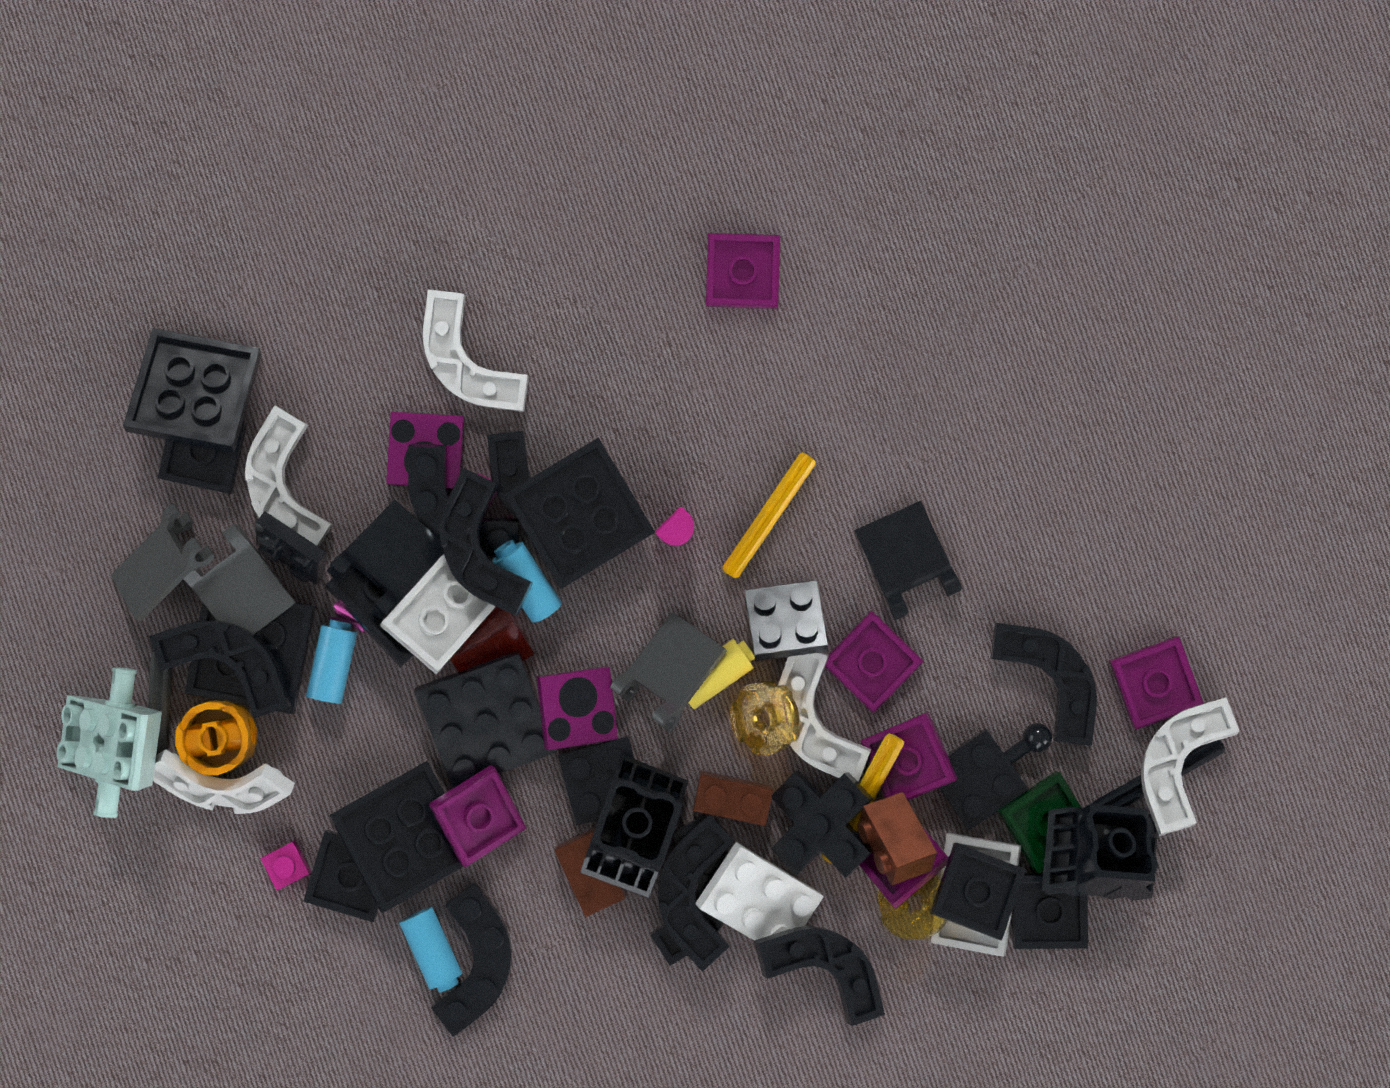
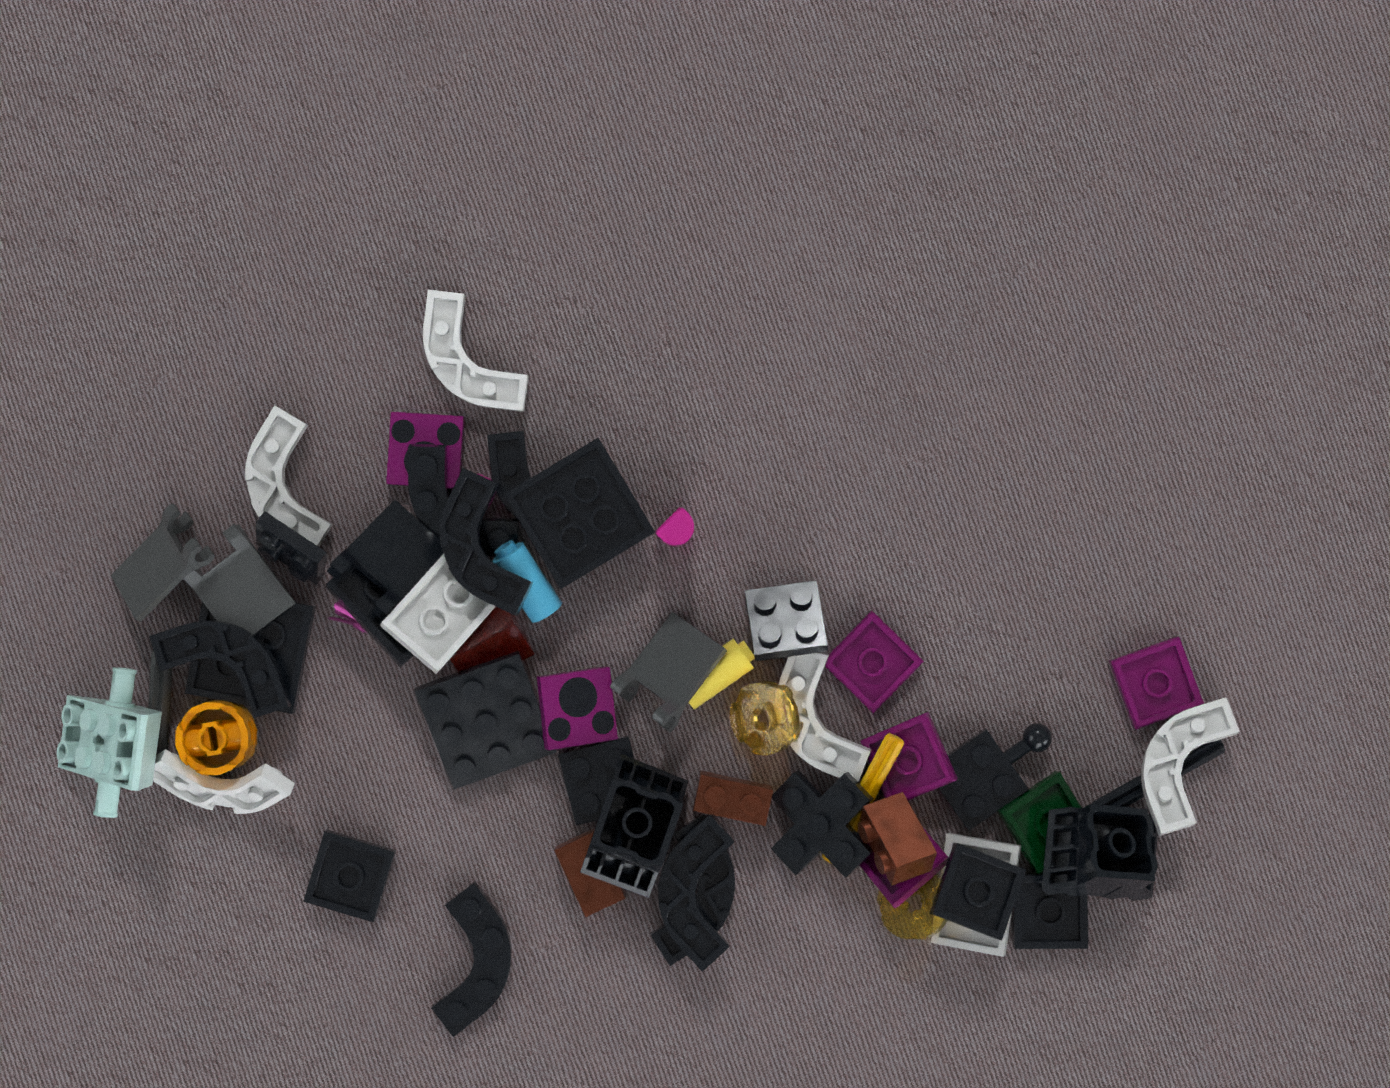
(192, 390): black plate -> none
(201, 465): black plate -> none
(286, 865): dark pink plate -> none
(331, 662): medium azure brick -> none
(397, 837): black plate -> none
(431, 949): medium azure brick -> none
(477, 816): magenta tile -> none
(743, 270): magenta tile -> none
(757, 896): white plate -> none
(769, 515): yellow axle -> none
(833, 952): black plate -> none
(905, 555): black flag -> none
(1066, 669): black plate -> none

